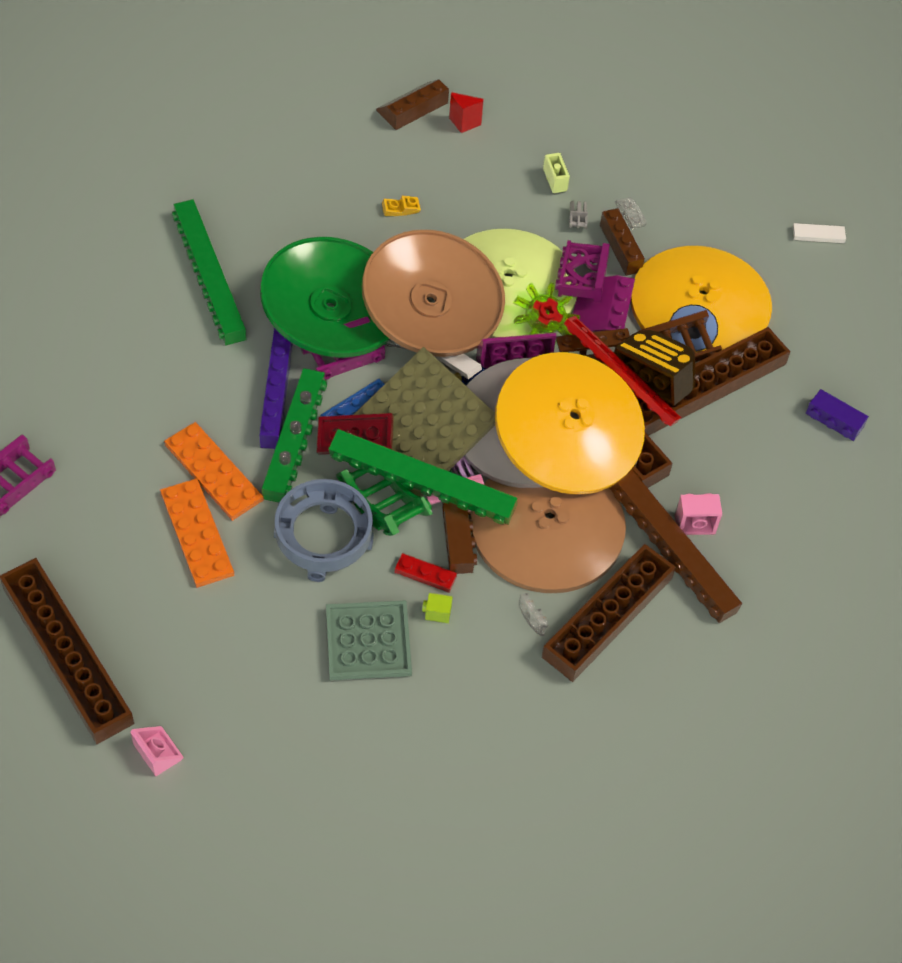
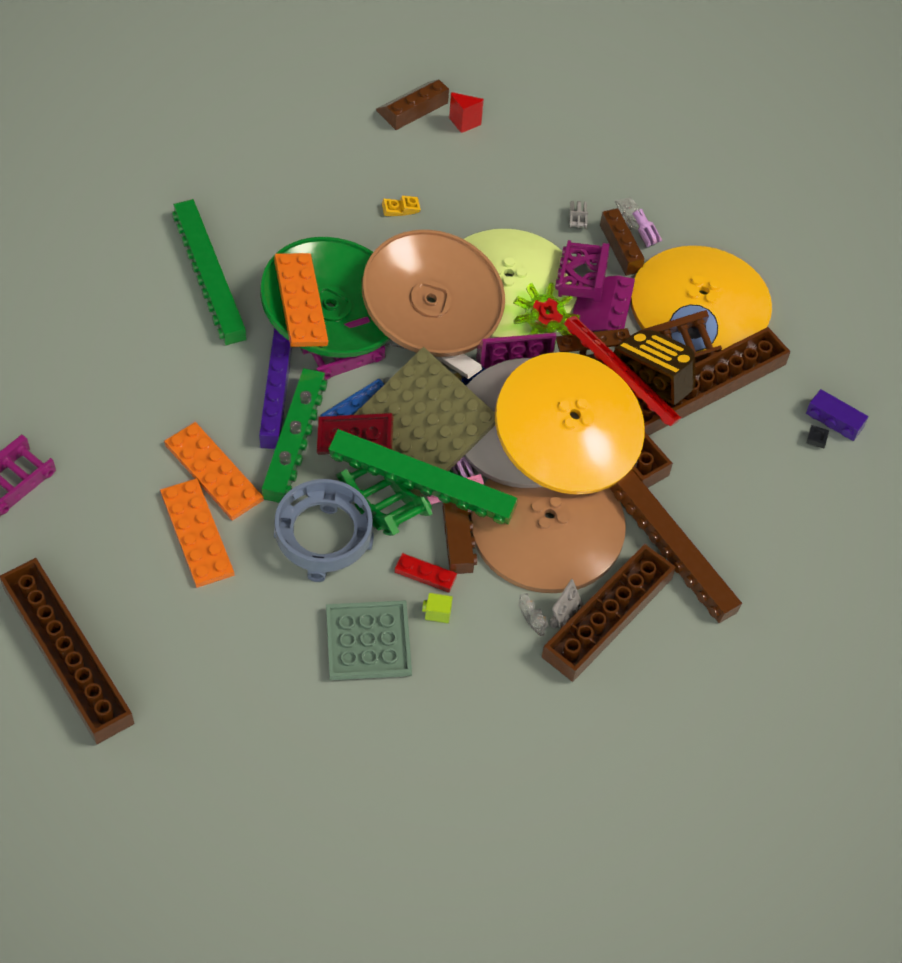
(156, 748): bright pink slope -> none
(300, 300): none -> orange plate
(556, 172): yellowish green brick -> none
(566, 606): none -> light grey hinge
(646, 229): none -> lavender arm
(699, 513): bright pink brick -> none
(817, 436): none -> black plate
(819, 233): white tile -> none

